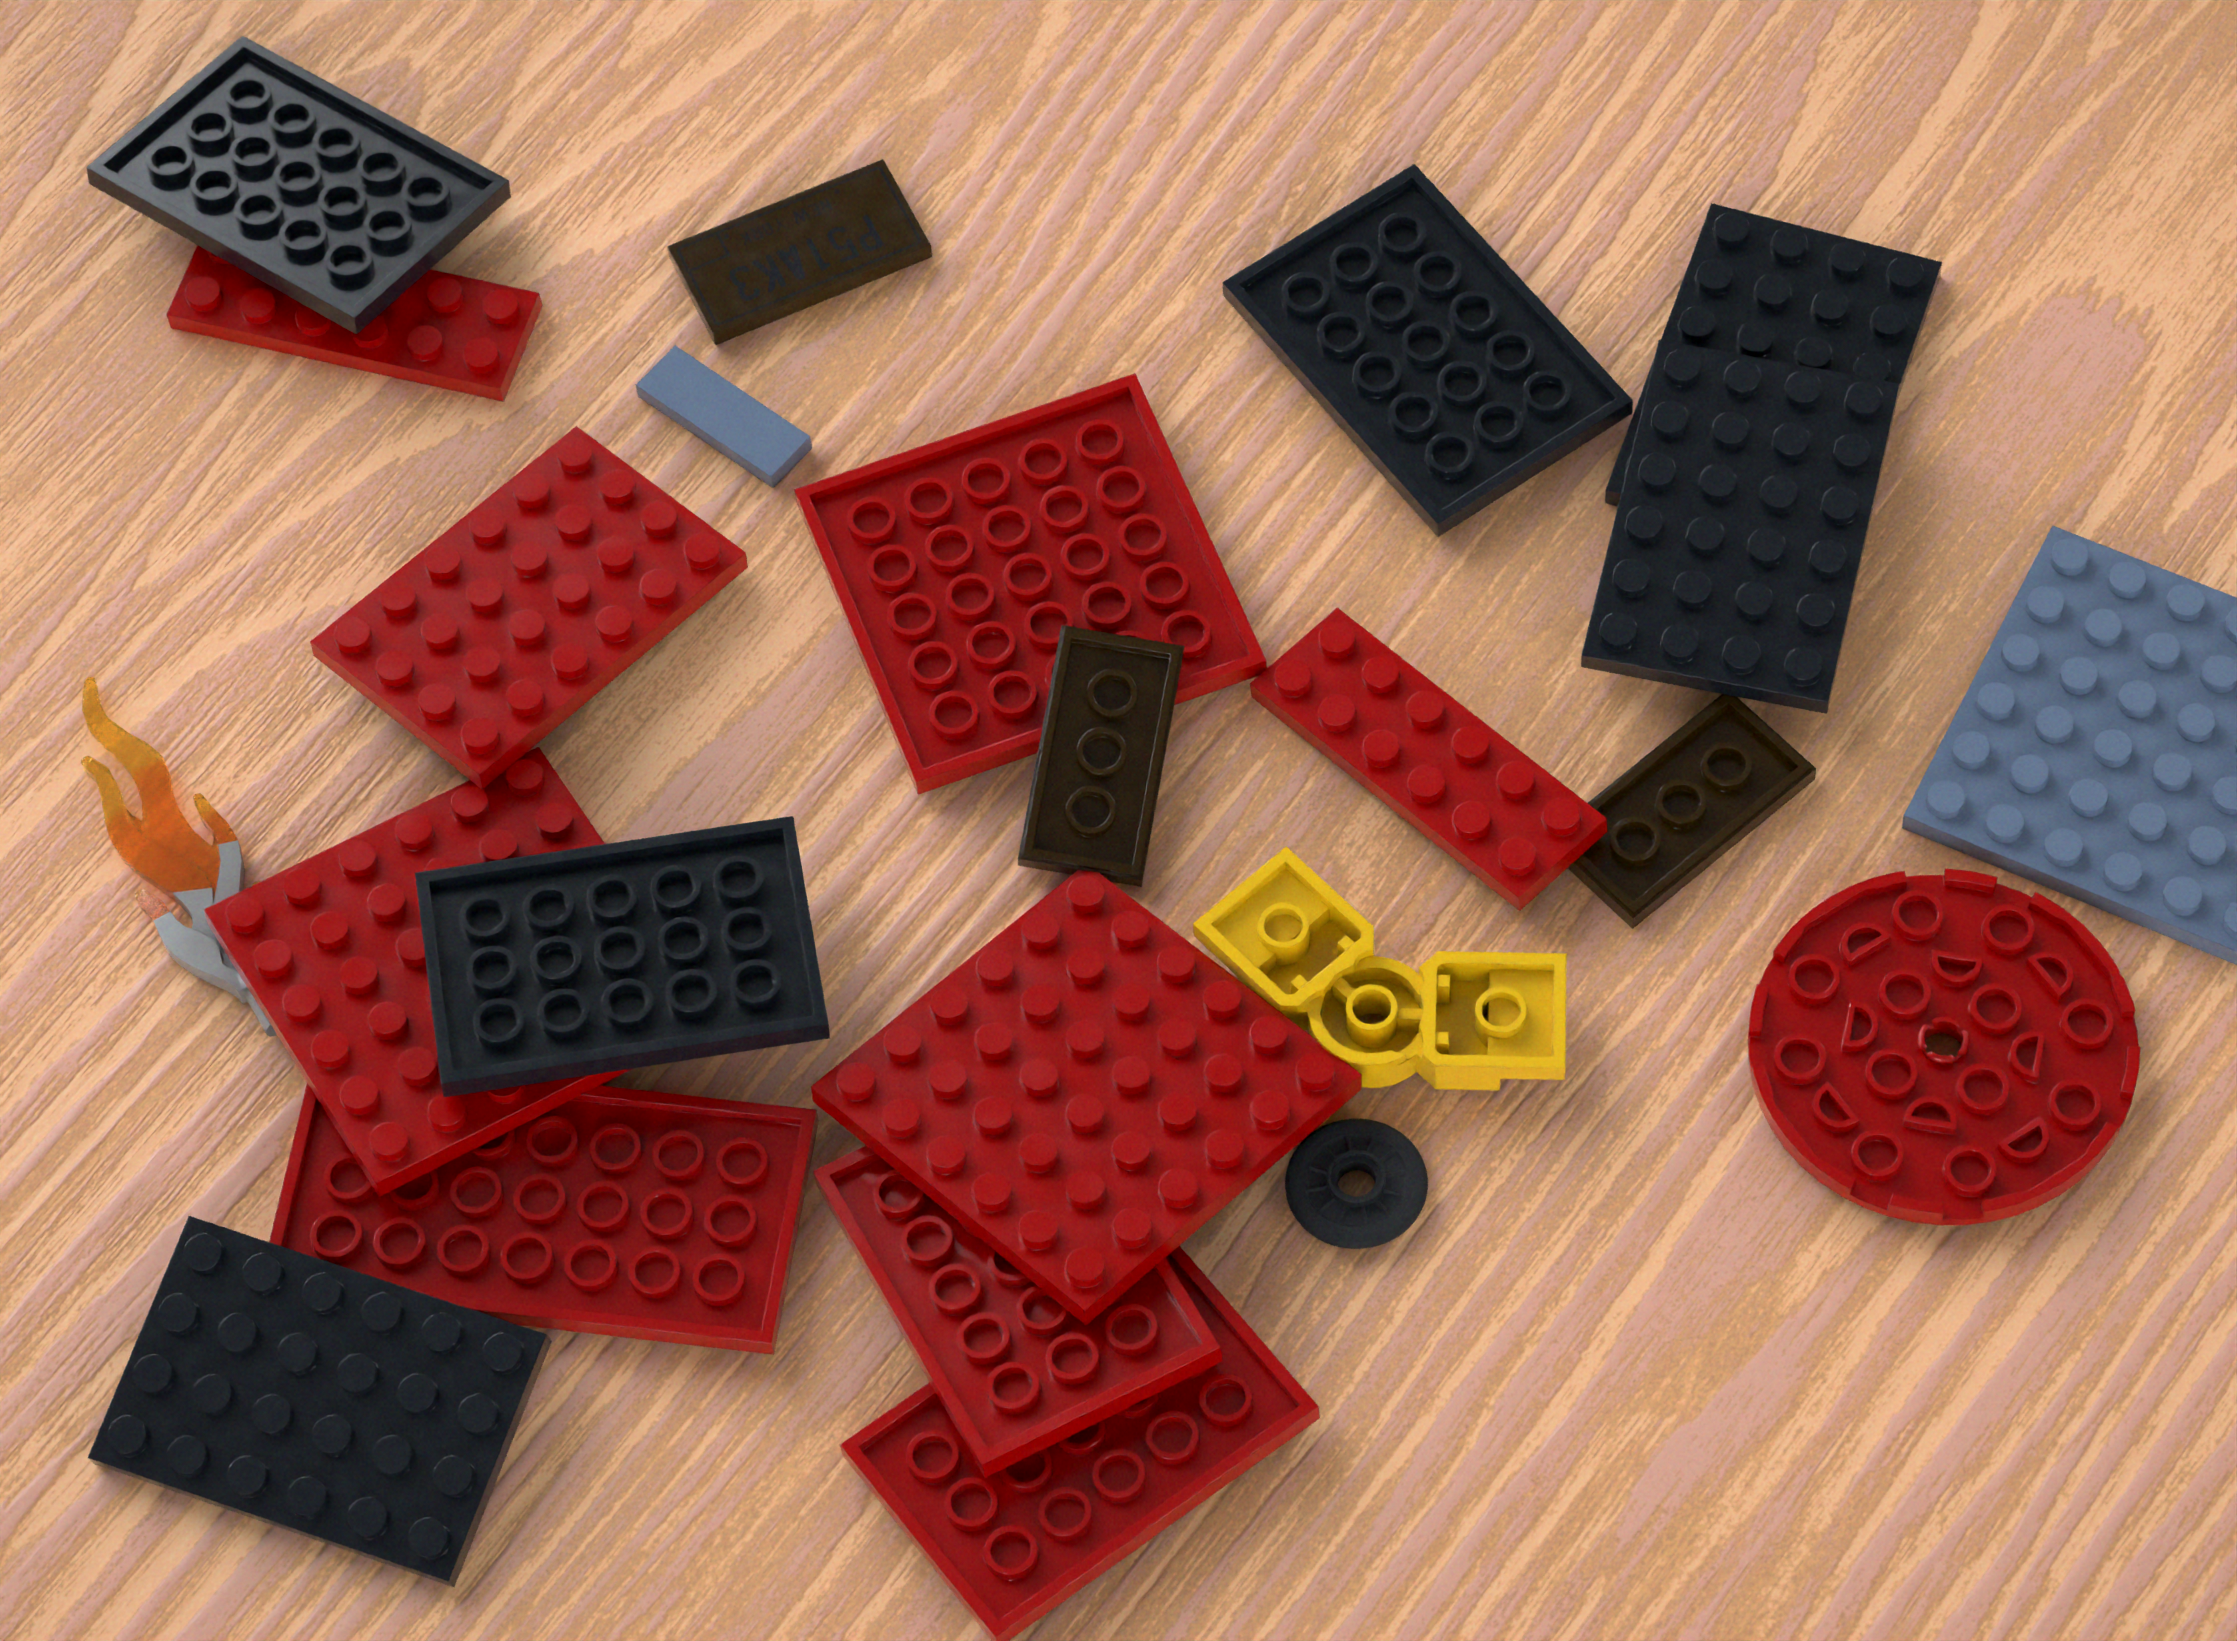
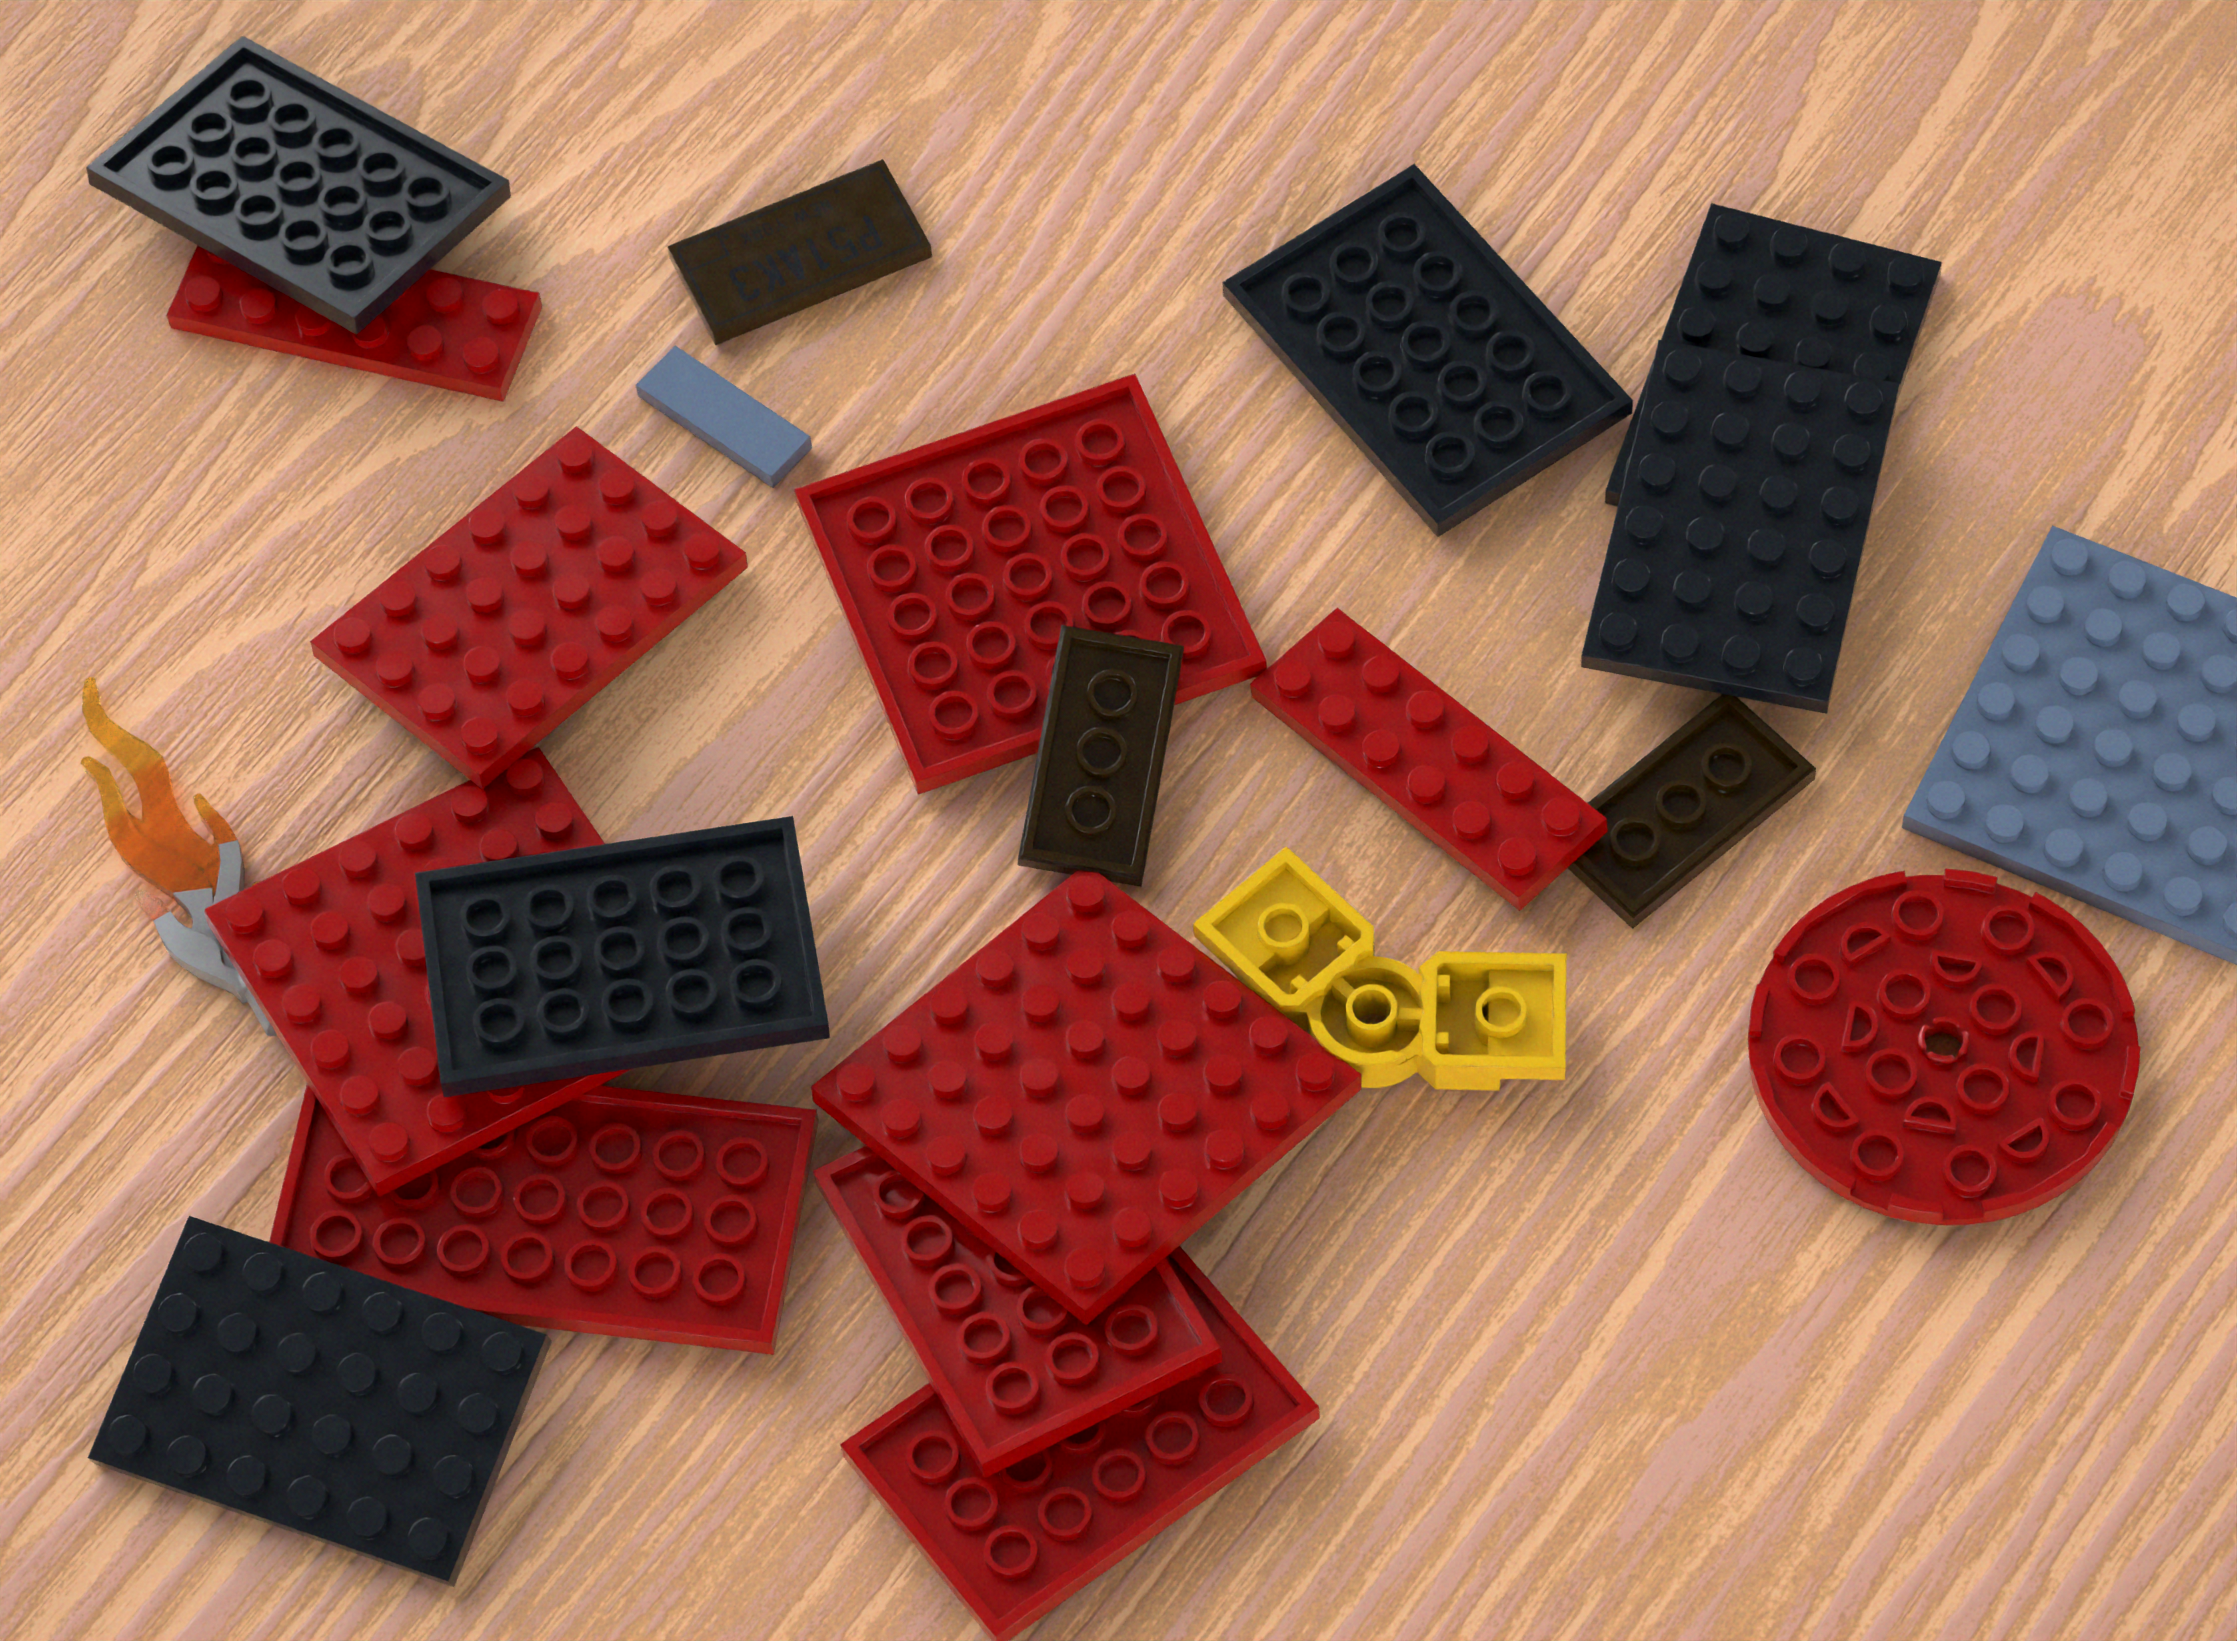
(1348, 1219): black wheel -> none

